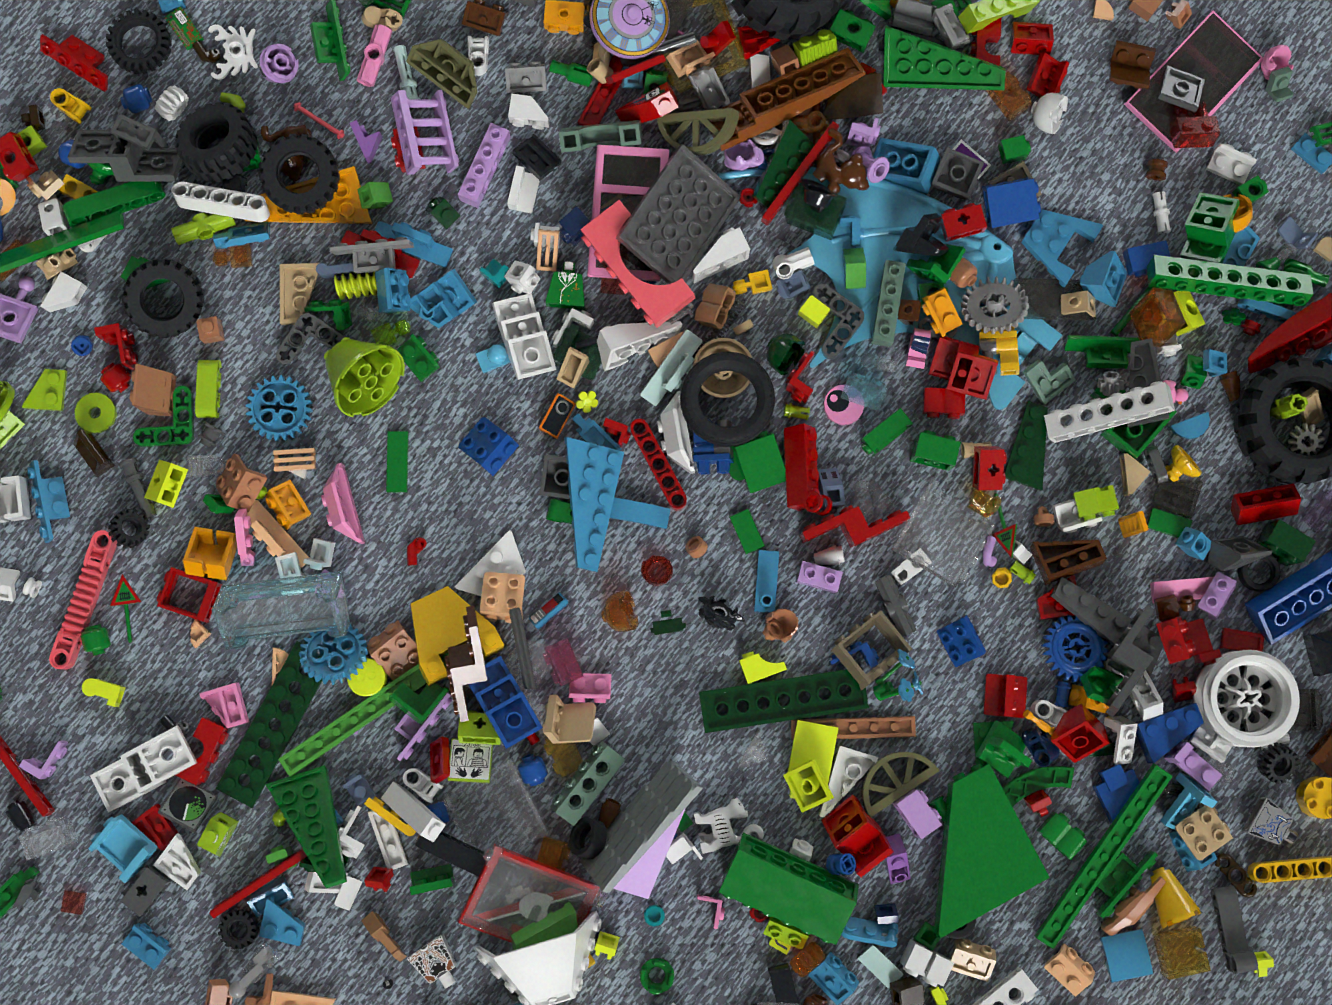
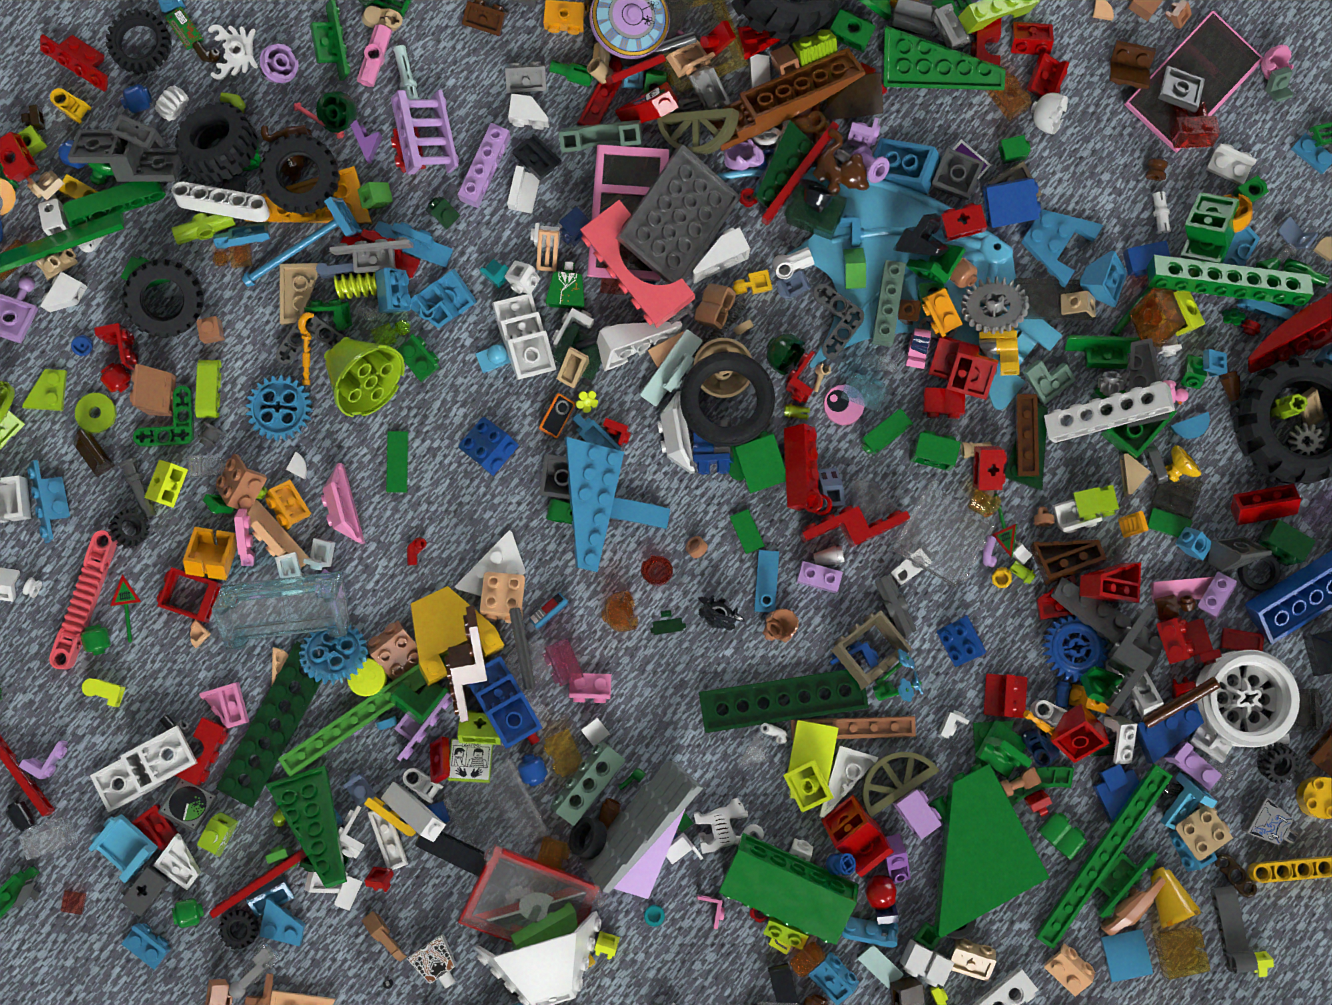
(187, 913): none -> green head
(277, 460): light nougat tile -> none
(306, 336): none -> light orange piece
(336, 111): none -> dark green cylinder
(342, 218): none -> dark azure tile
(386, 723): none -> dark azure tile
(432, 879): green bracket -> none
(446, 69): olive wedge -> none
(478, 52): white piece -> none
(568, 721): tan bracket -> none
(638, 775): none -> green hand
(651, 457): red beam -> none
(656, 988): green piece -> none
(756, 668): neon yellow arch -> none
(772, 730): none -> white arm
(814, 311): neon yellow panel -> none
(820, 374): none -> tan hand
(881, 892): none -> red hair
(948, 726): none -> white bracket
(1027, 435): none -> reddish brown plate
(1027, 779): none -> nougat leg
(1113, 584): none -> red wedge
(1181, 702): none -> reddish brown axle

